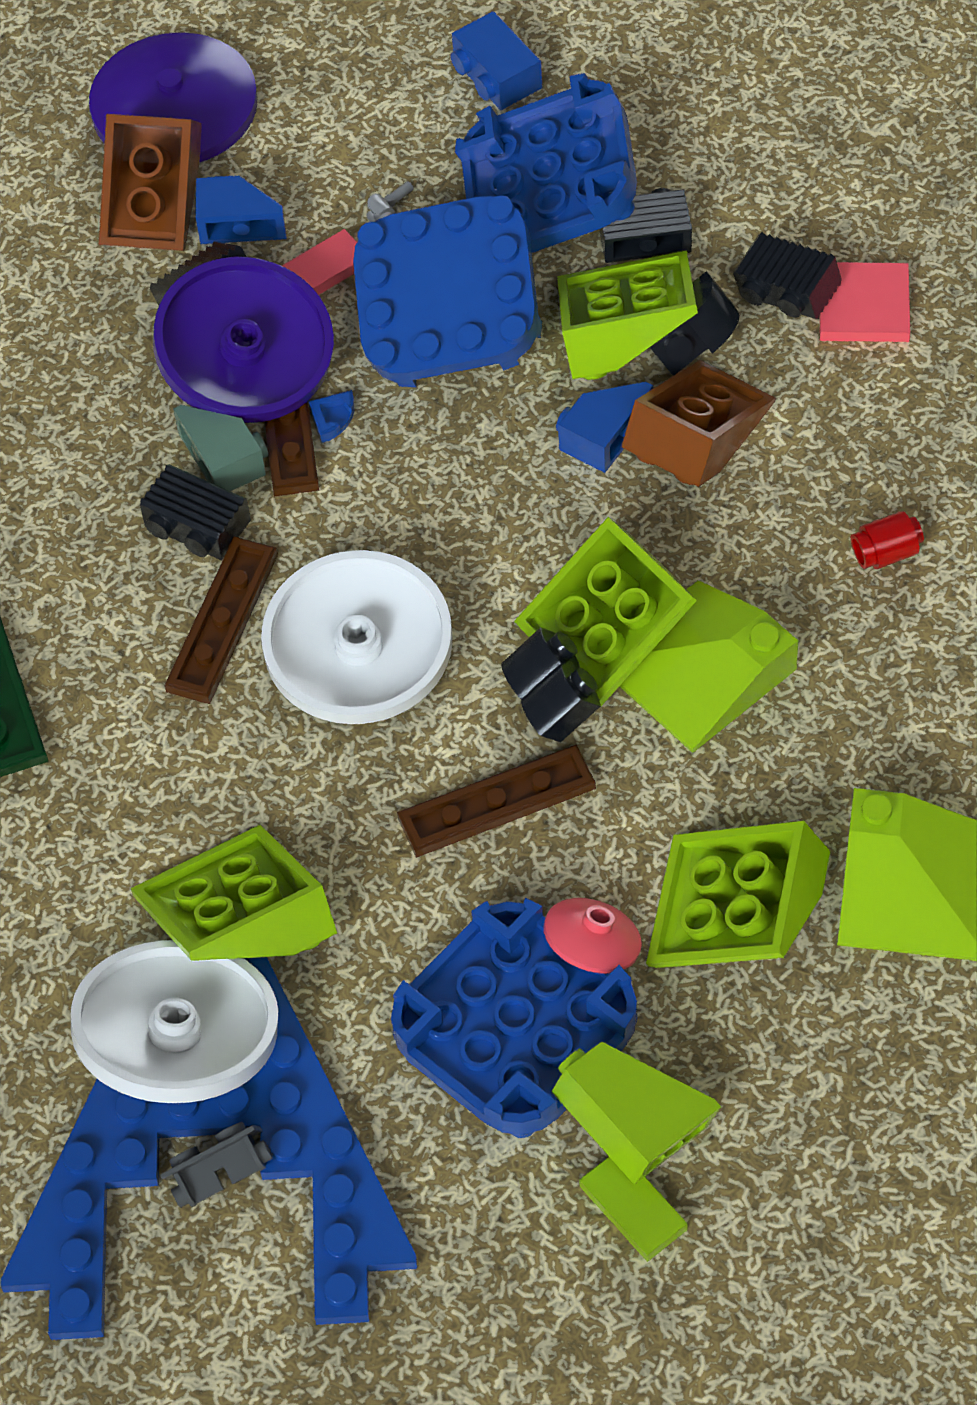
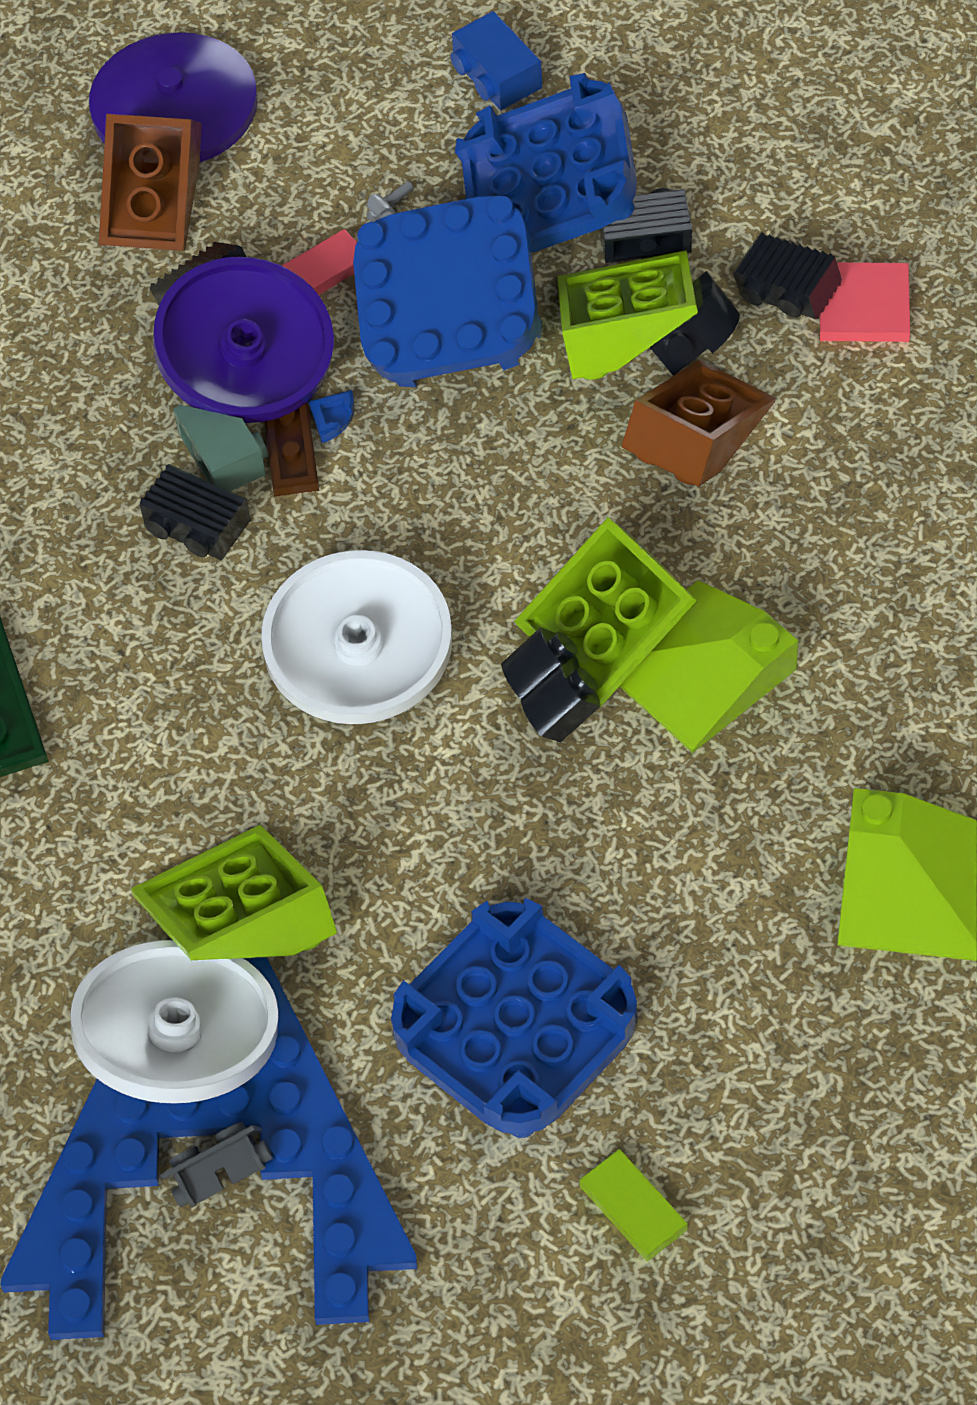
(221, 620): reddish brown tile -> none
(236, 211): blue slope -> none
(496, 800): reddish brown tile -> none
(592, 935): coral dish -> none
(598, 424): blue slope -> none
(631, 1107): lime slope -> none
(737, 894): lime slope -> none
(887, 540): red brick -> none

